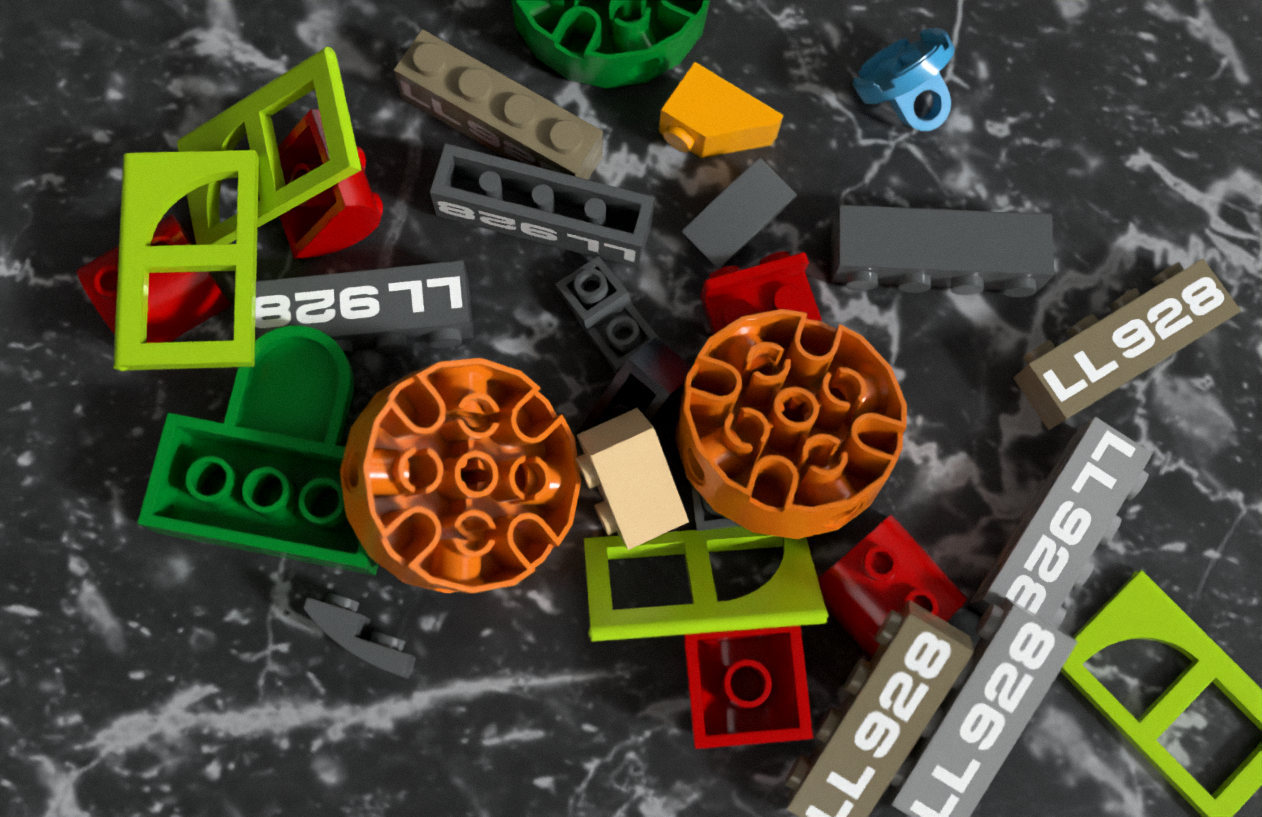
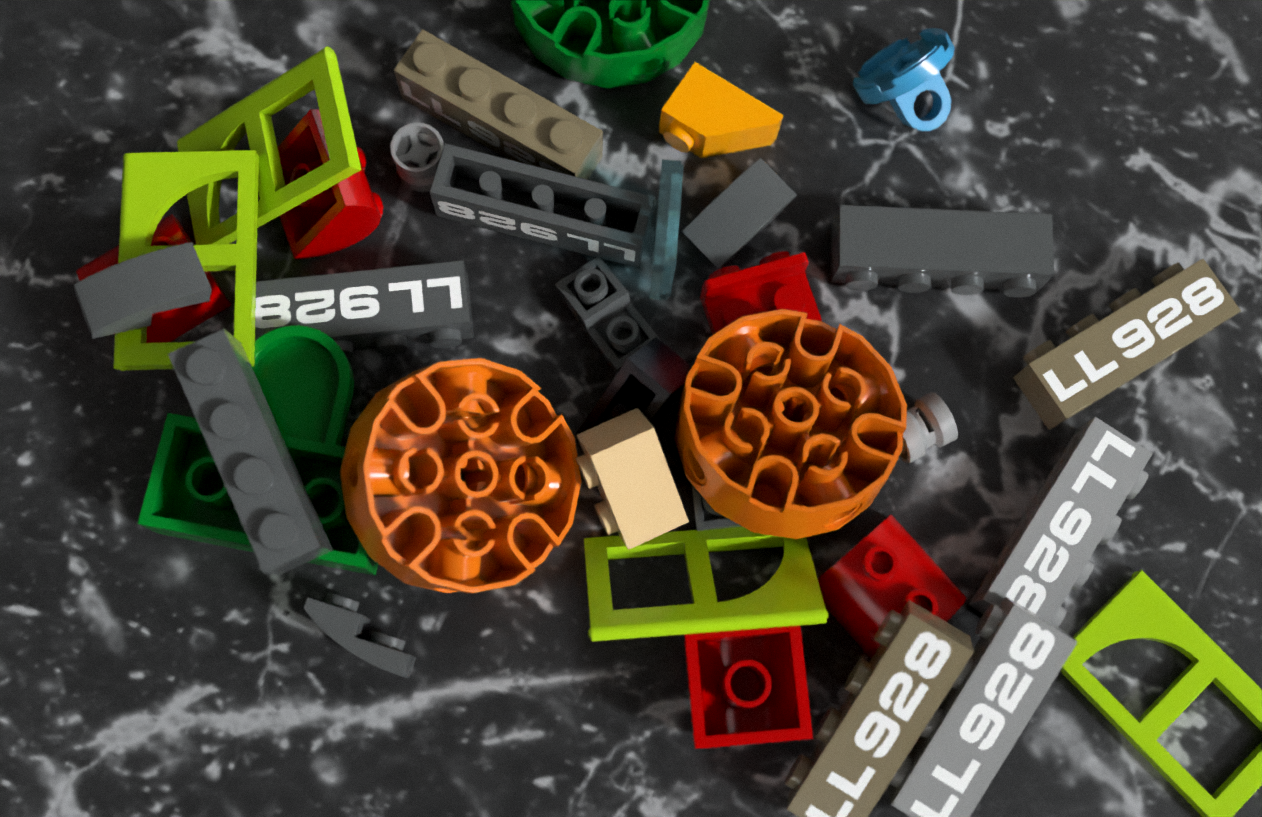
(133, 290): none -> dark grey slope
(250, 453): none -> dark grey brick
(416, 145): none -> light grey wheel
(666, 229): none -> clear light blue tile
(927, 425): none -> light grey wheel

